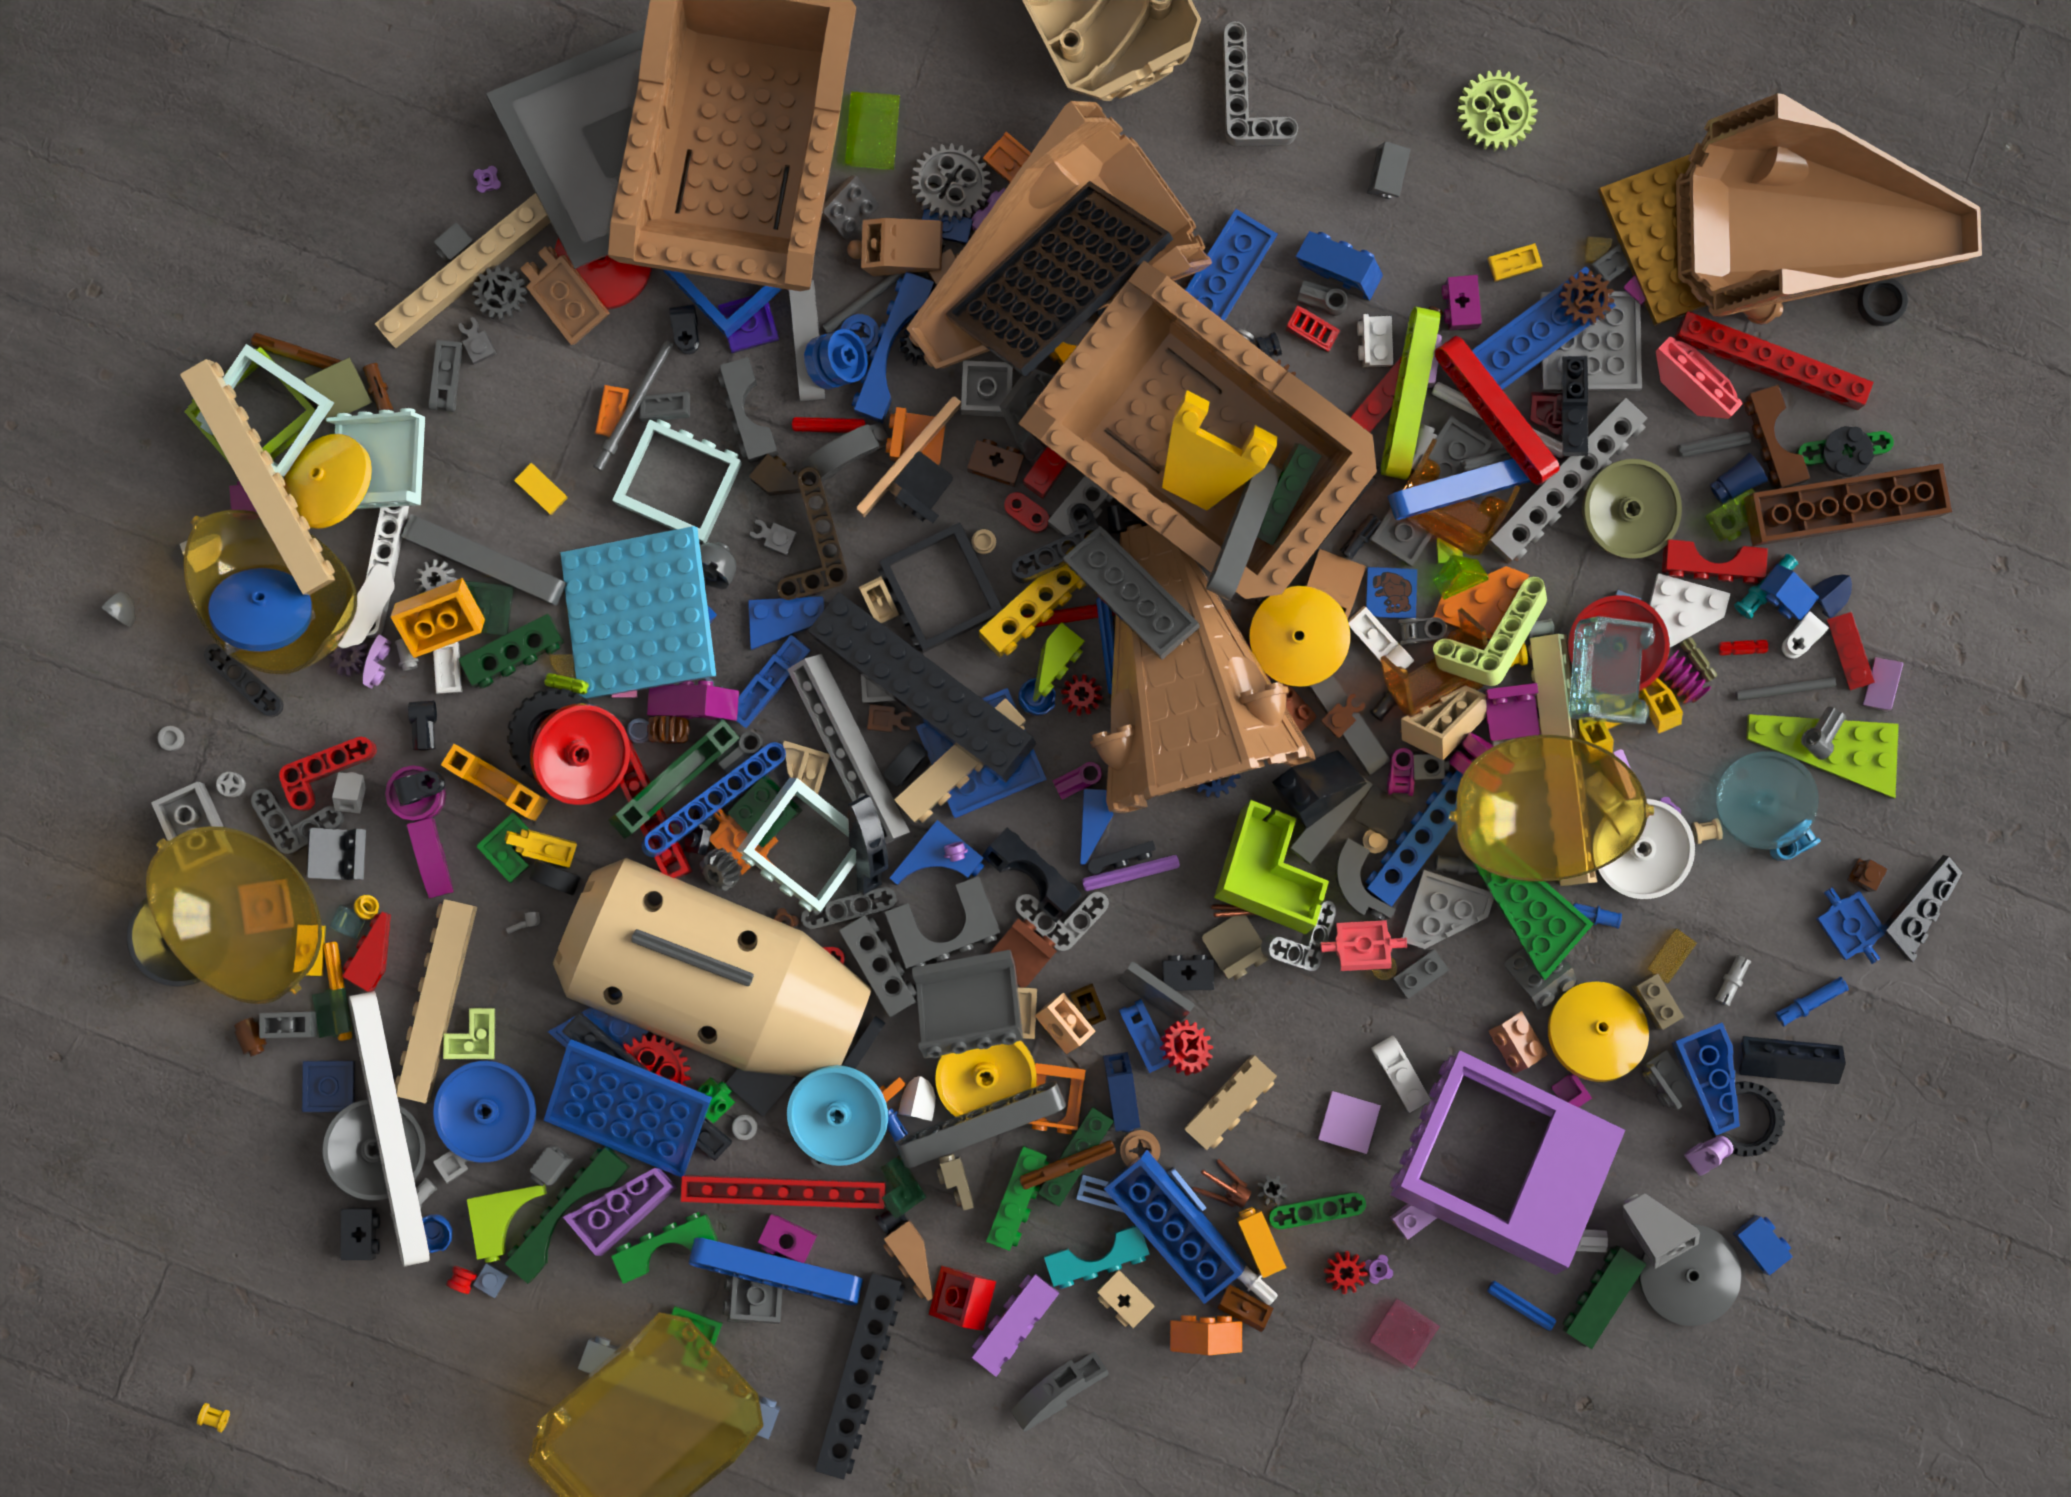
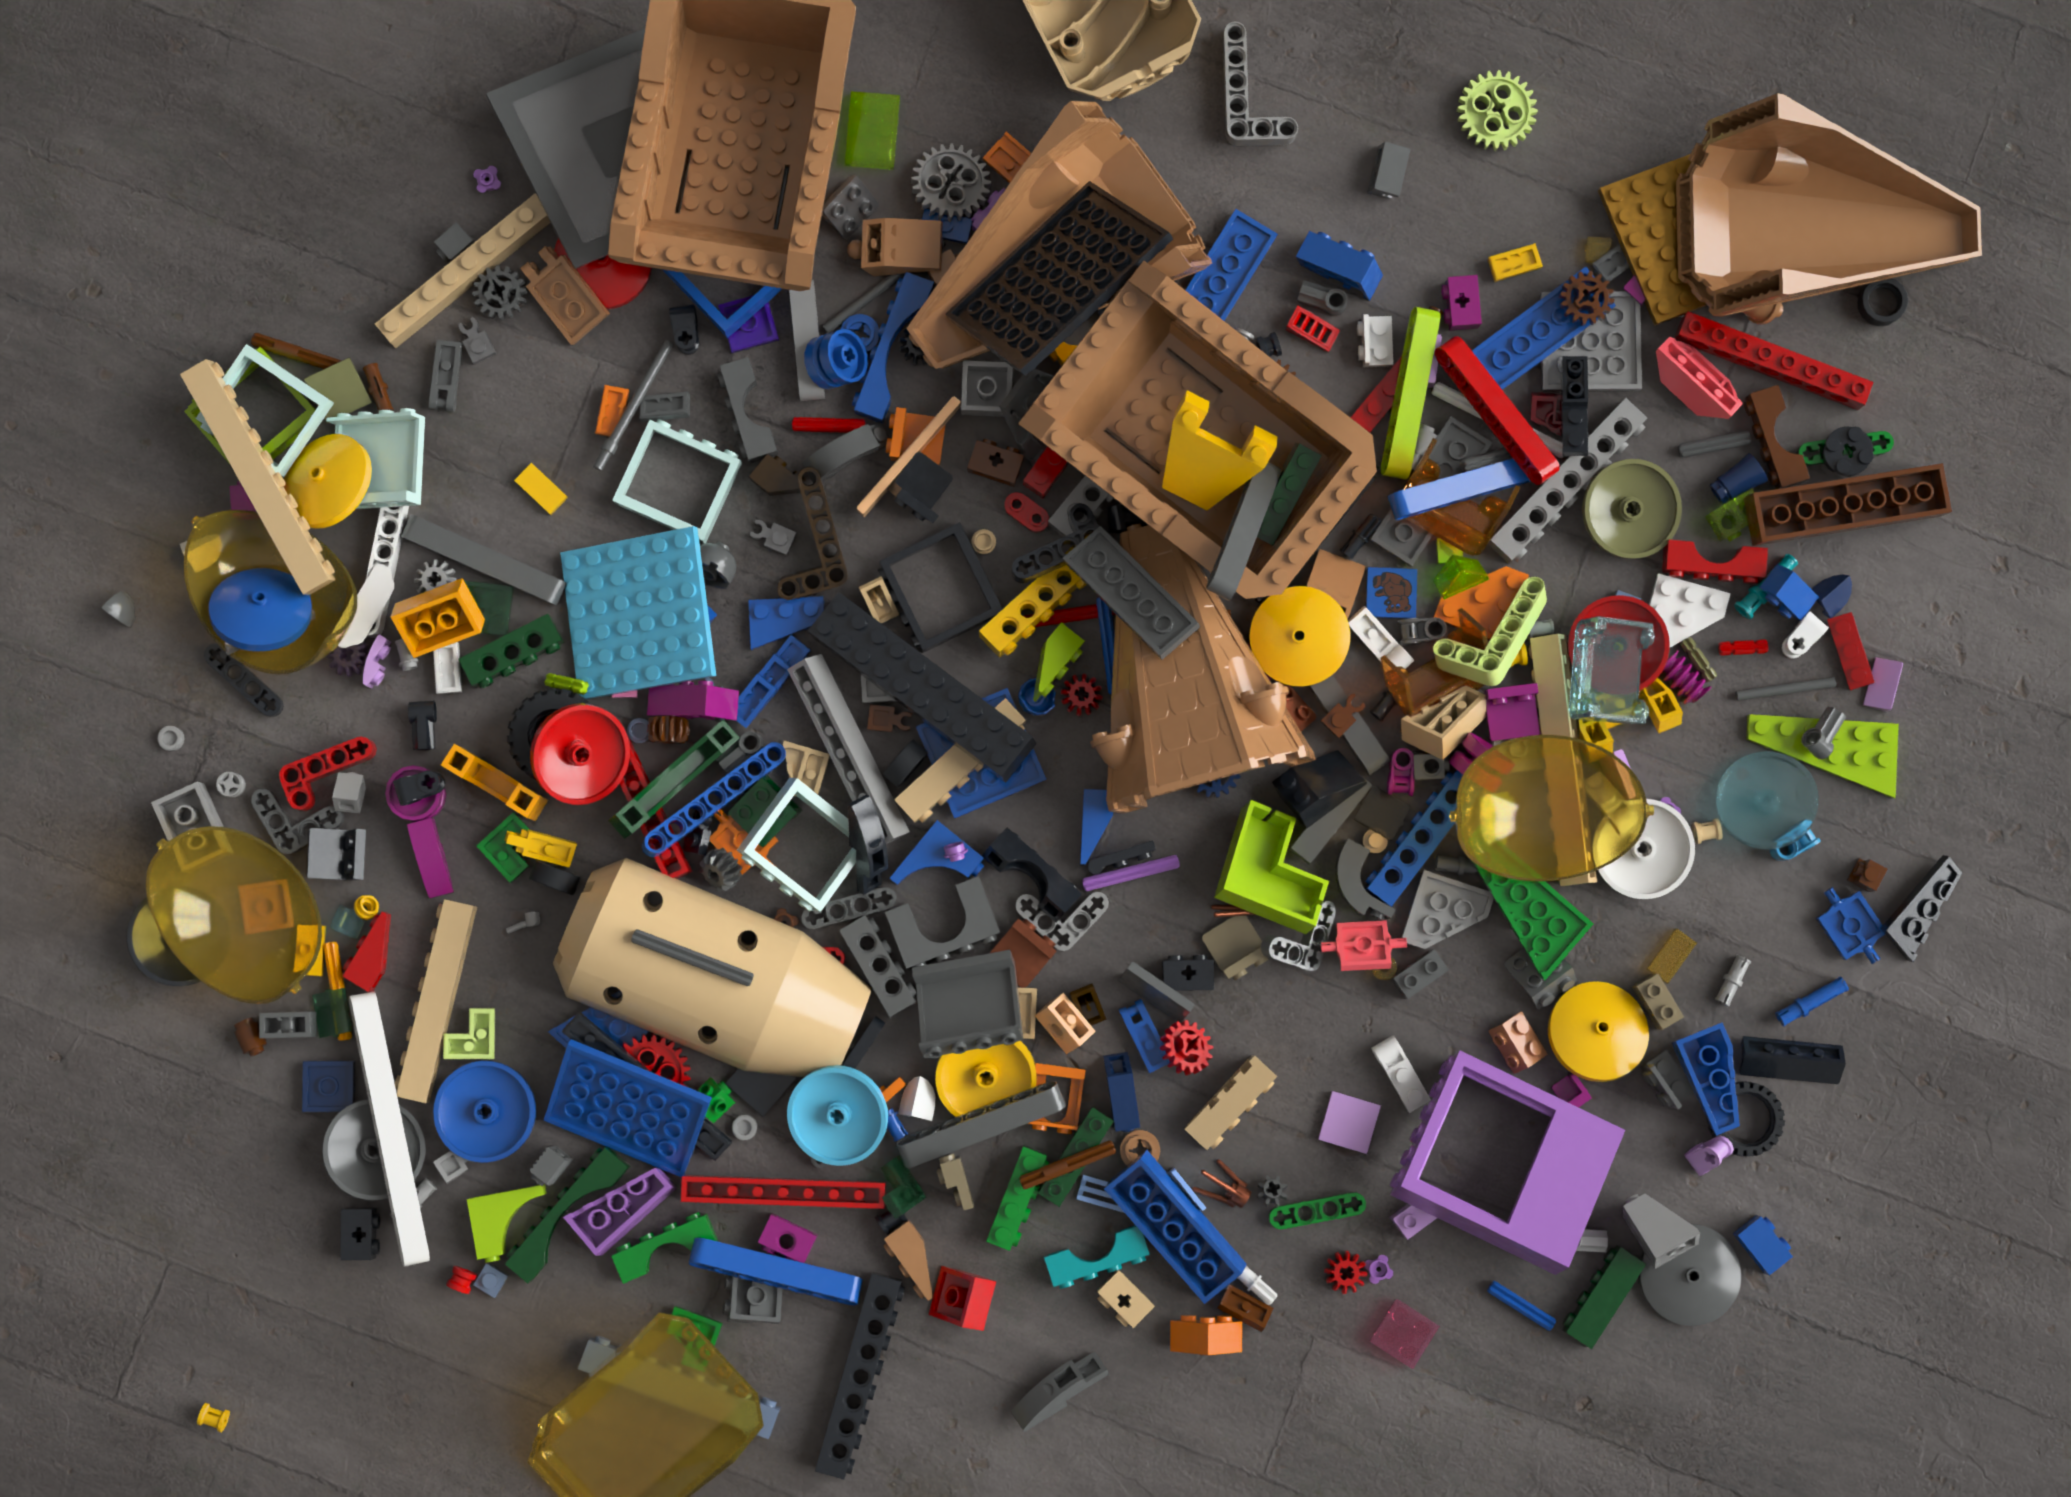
(437, 1232): blue hair -> none
(563, 665): clear yellow tile -> none
(1014, 1323): medium lavender wedge -> none
(1075, 781): magenta piece -> none
(1260, 1242): light orange brick -> none
(1599, 915): blue axle -> none

